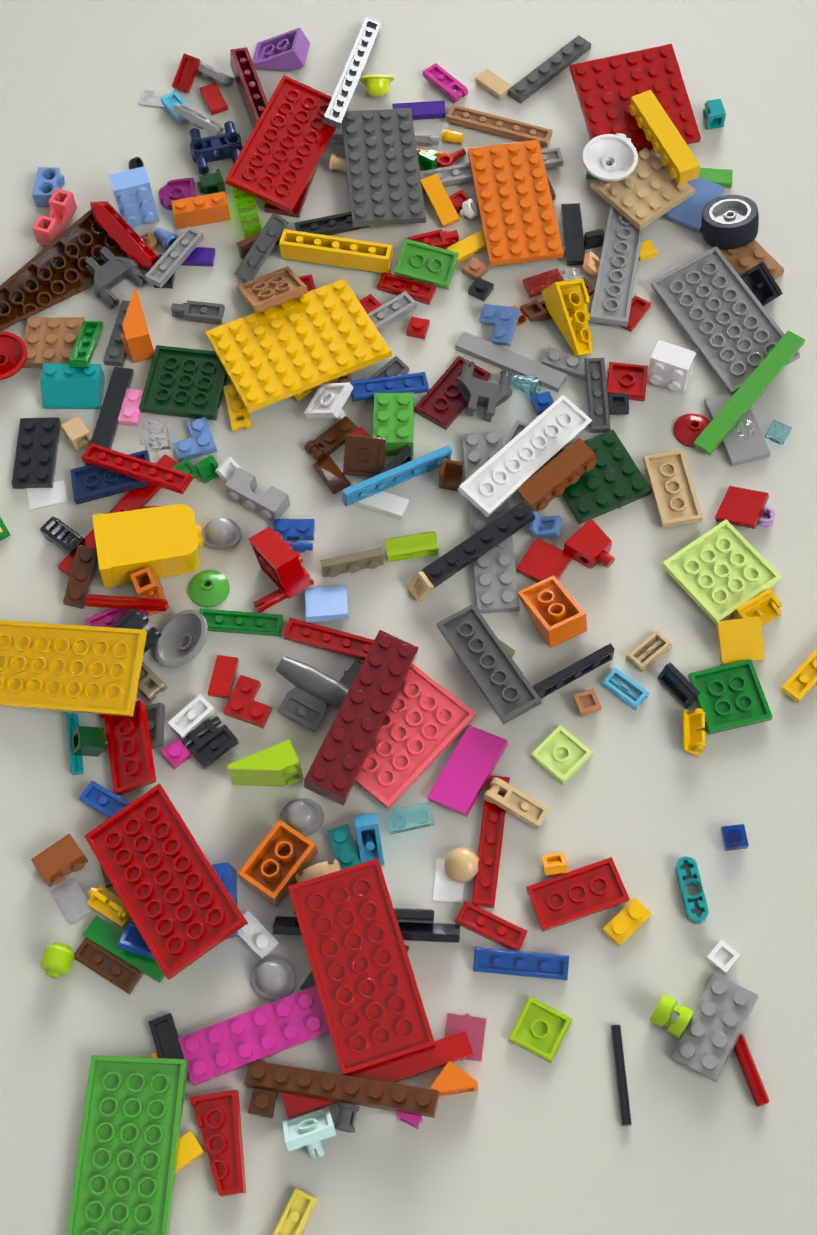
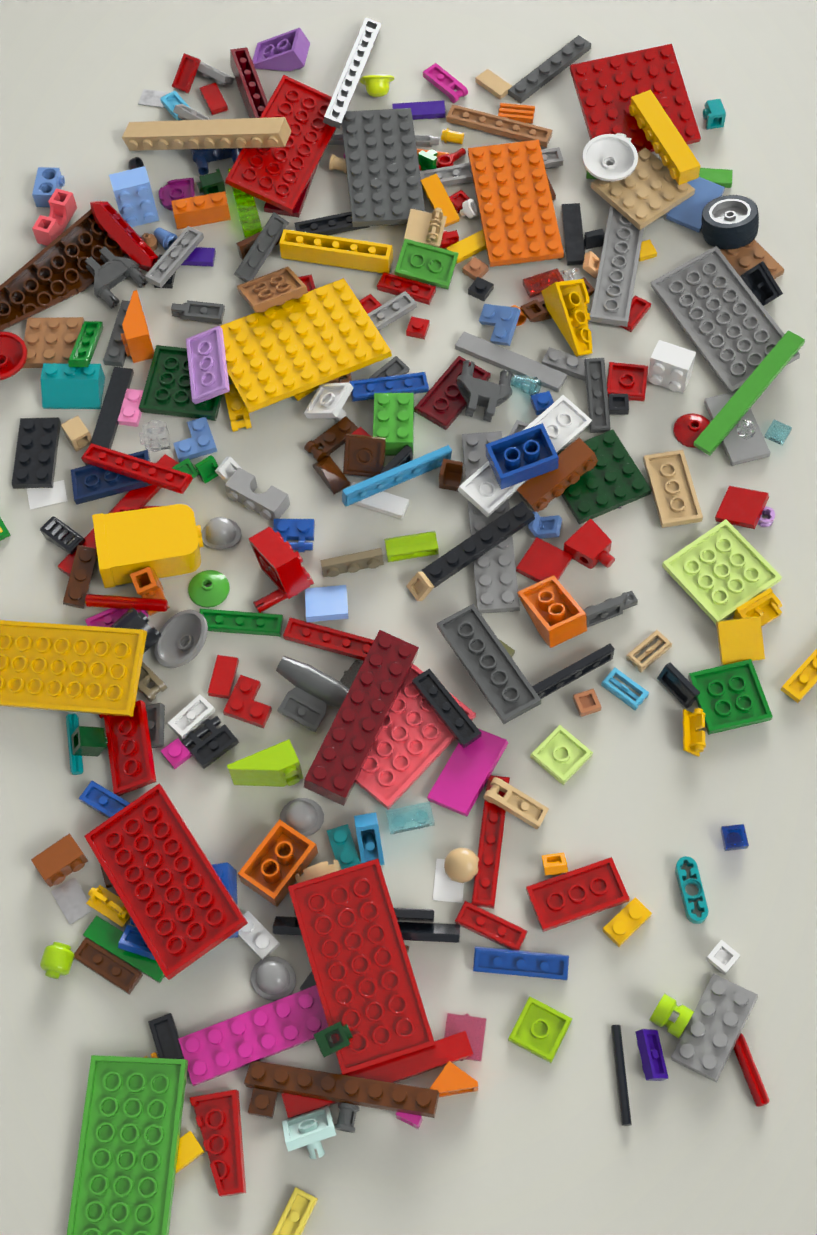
(207, 134): none -> tan brick
(207, 365): none -> lavender tile
(323, 1039): none -> dark green brick
(425, 227): none -> tan hinge
(446, 708): none -> black plate
(517, 112): none -> orange tile
(522, 456): none -> blue brick
(609, 608): none -> dark grey hinge
(651, 1055): none -> dark purple plate

